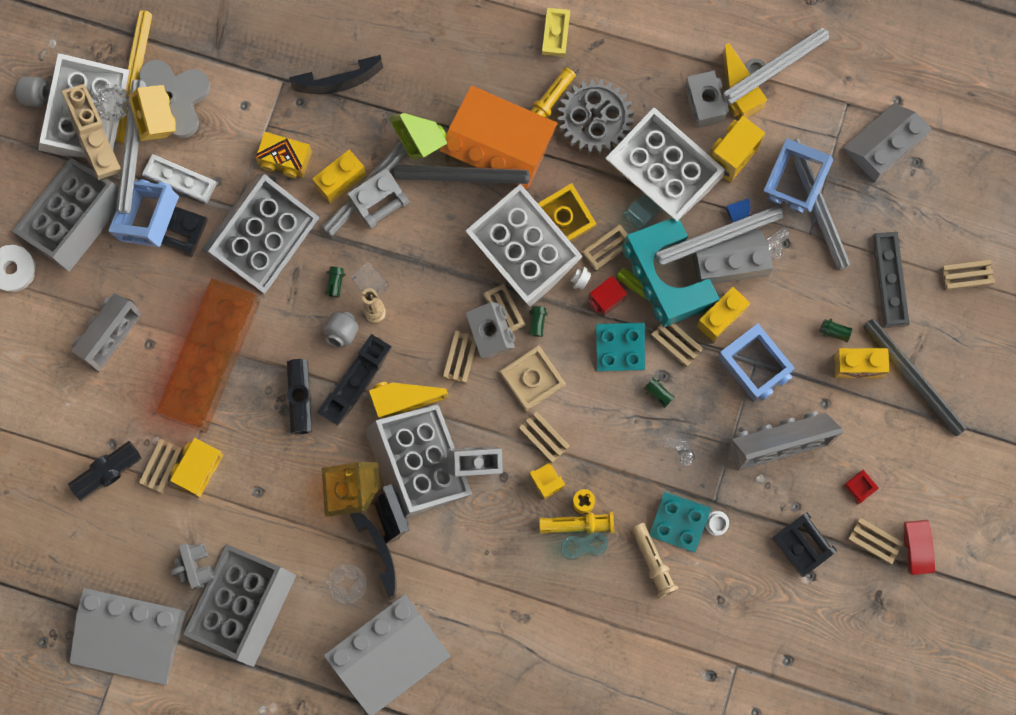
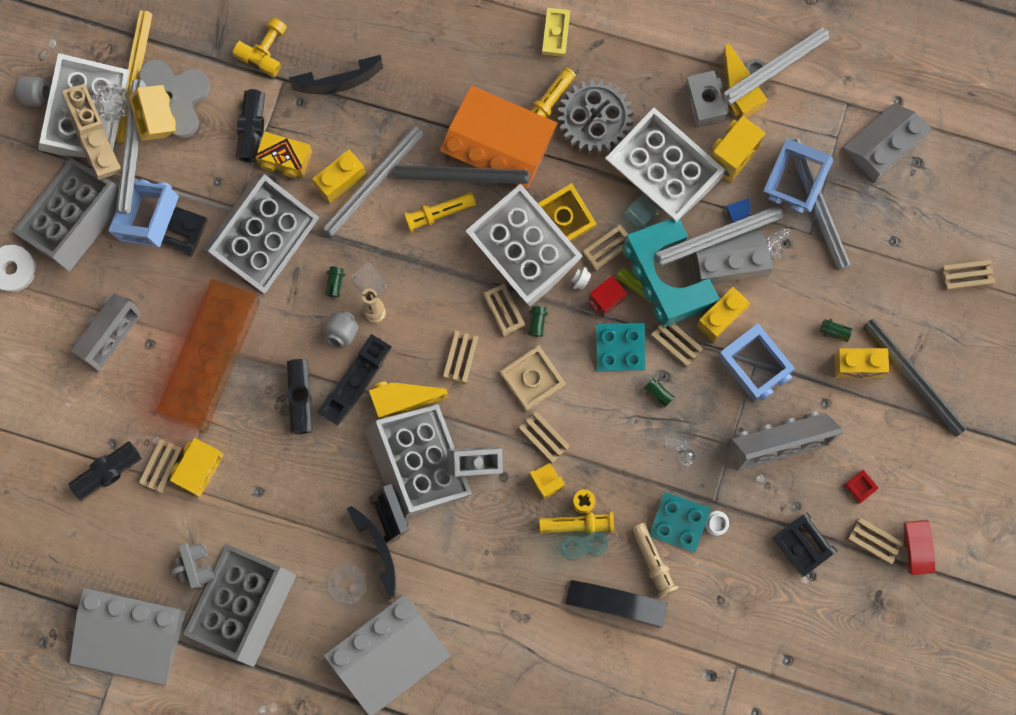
(179, 178): white tile -> none
(250, 125): none -> black piece
(259, 53): none -> yellow bar
(349, 487): clear yellow slope -> none
(372, 192): light grey plate -> none
(418, 135): lime slope -> none
(426, 212): none -> yellow pin
(480, 322): light grey brick -> none
(616, 603): none -> black slope
(891, 279): dark grey tile -> none

